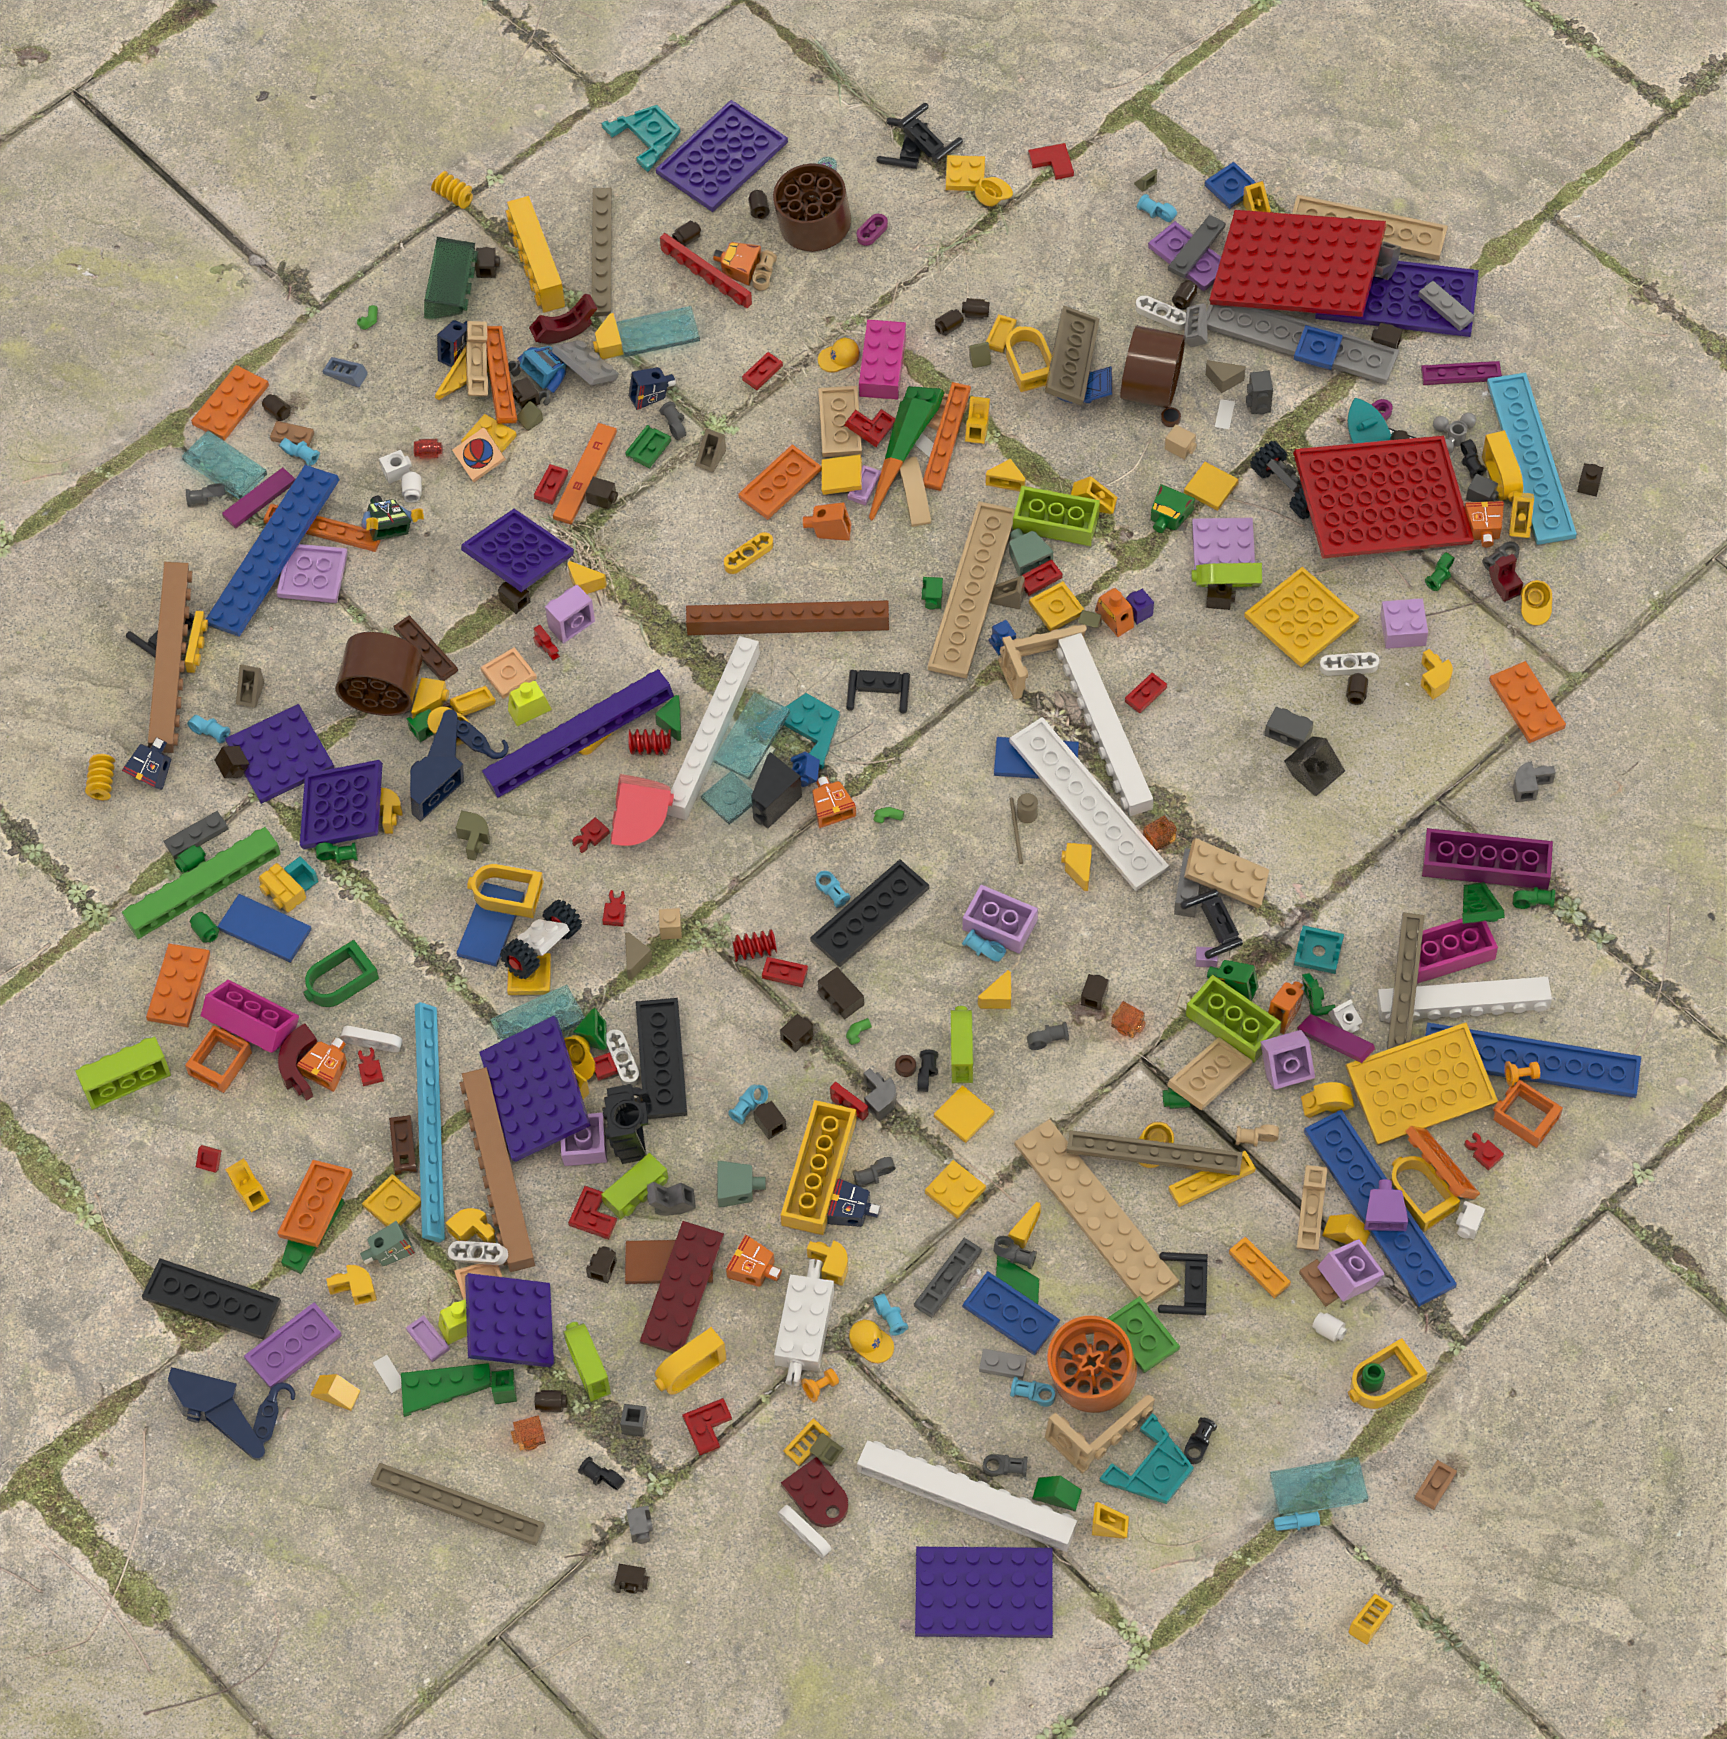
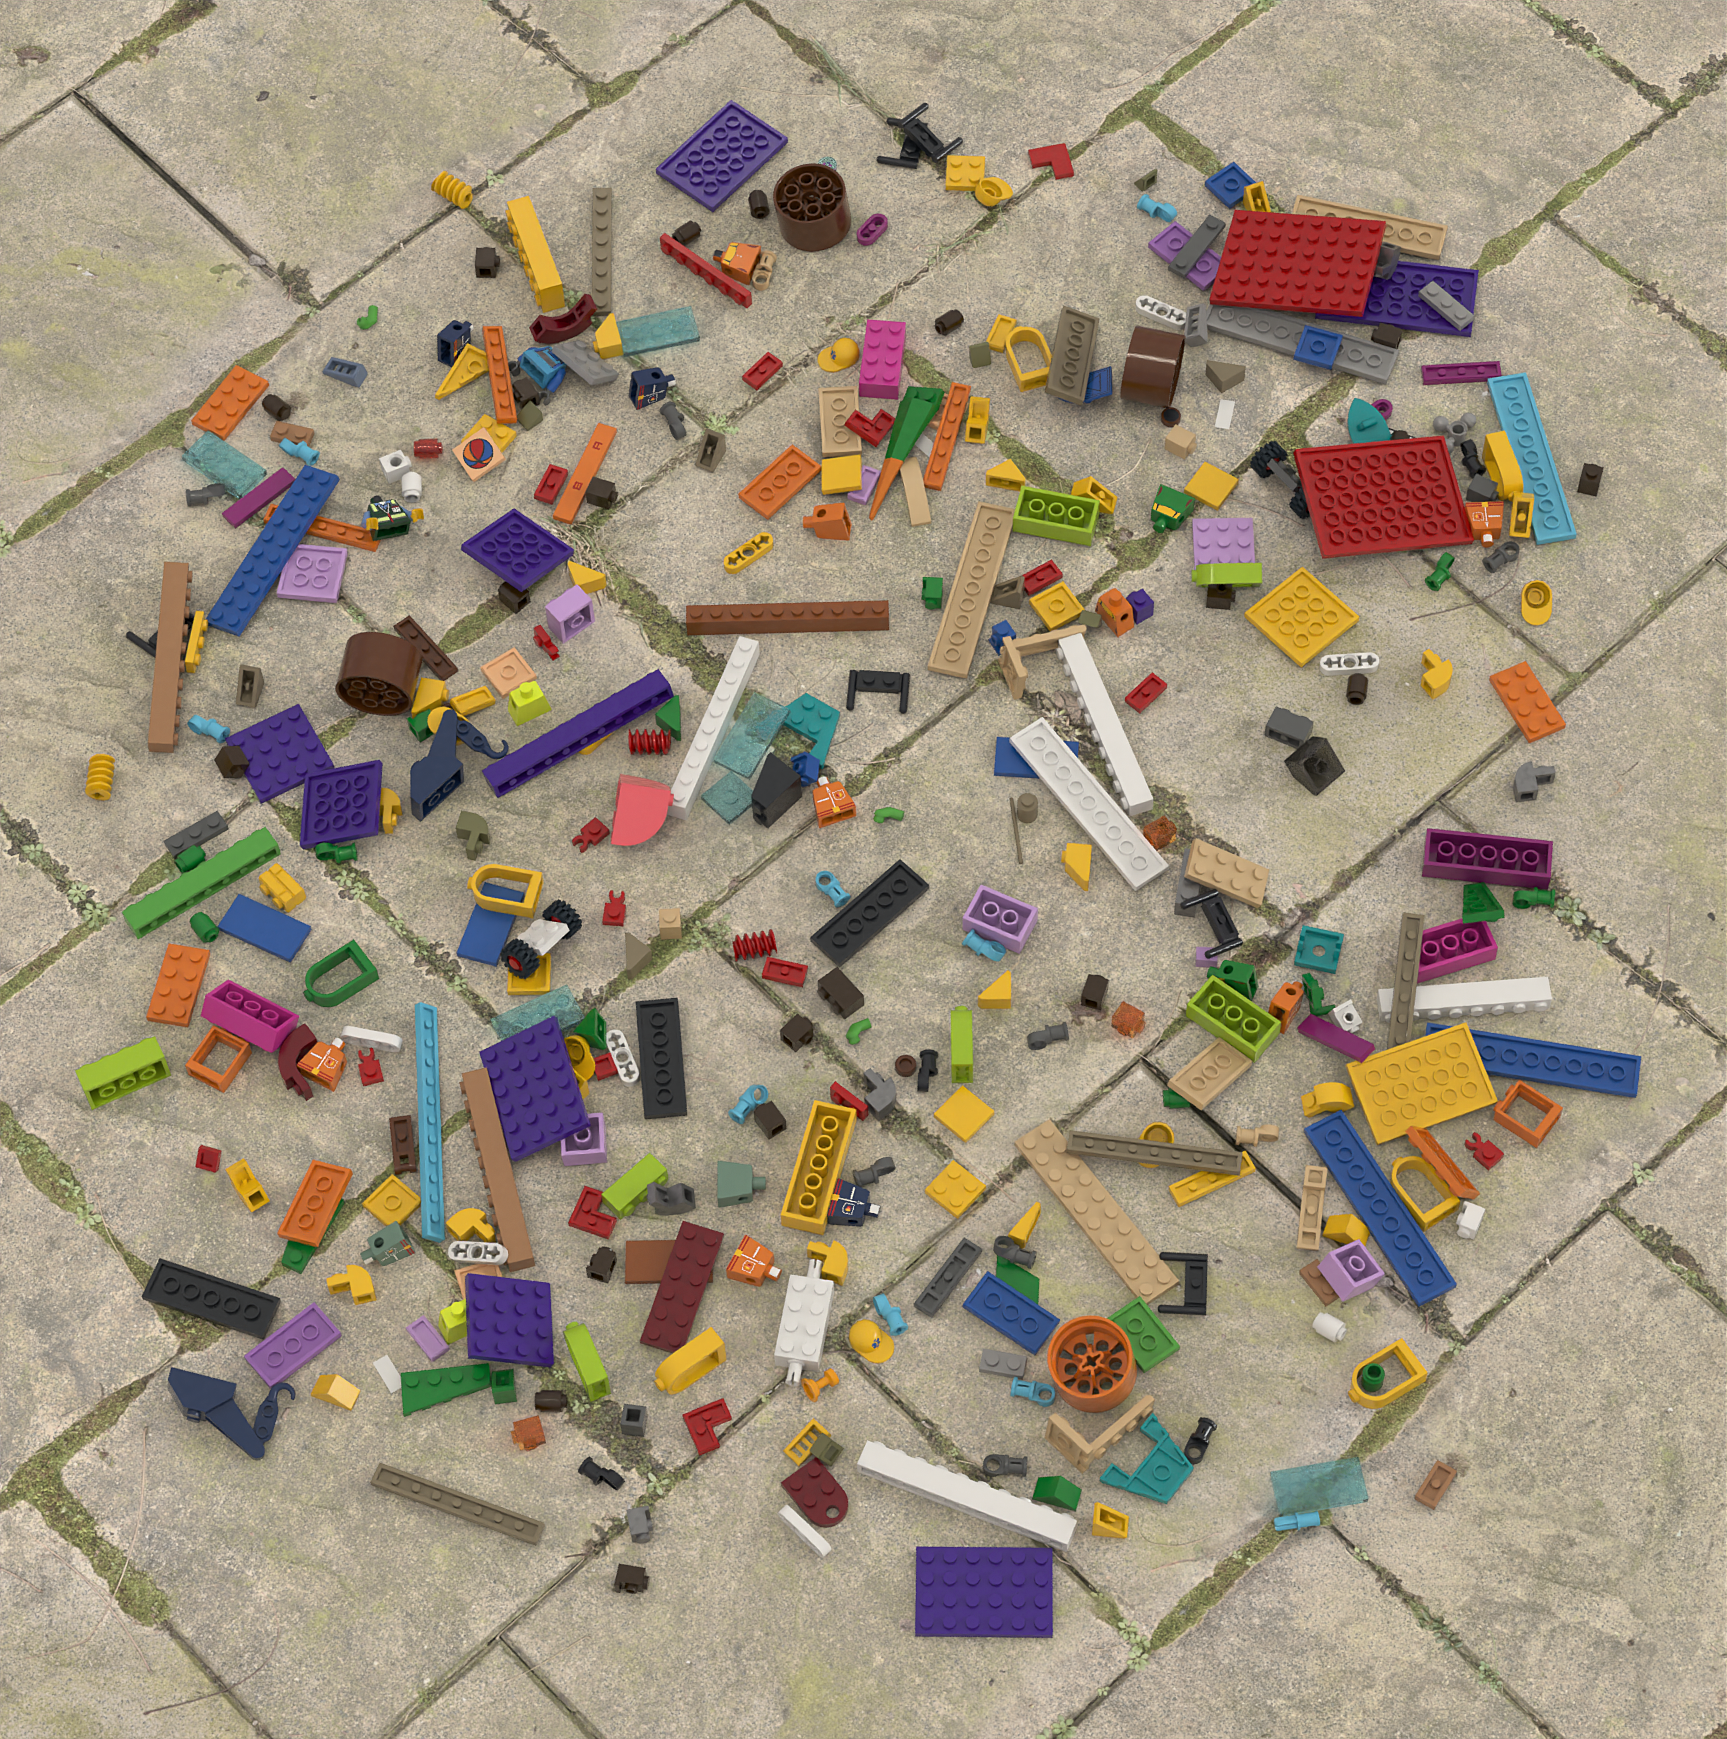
(149, 764): dark blue torso -> none
(302, 873): teal panel -> none
(449, 278): clear green windscreen -> none
(476, 359): tan slope -> none
(626, 1121): black piece -> none
(648, 446): green plate -> none
(651, 127): teal wing -> none
(975, 308): dark brown brick -> none
(1028, 551): sand green torso -> none
(1184, 294): dark brown brick -> none
(1259, 392): dark grey brick -> none
(1259, 1267): light orange plate -> none
(1287, 1059): lavender brick -> none
(1361, 1629): yellow slope -> none
(1386, 1209): medium lavender torso -> none
(1404, 623): lavender brick -> none
(1505, 578): dark red brick -> none
(1513, 1073): light orange piece -> none

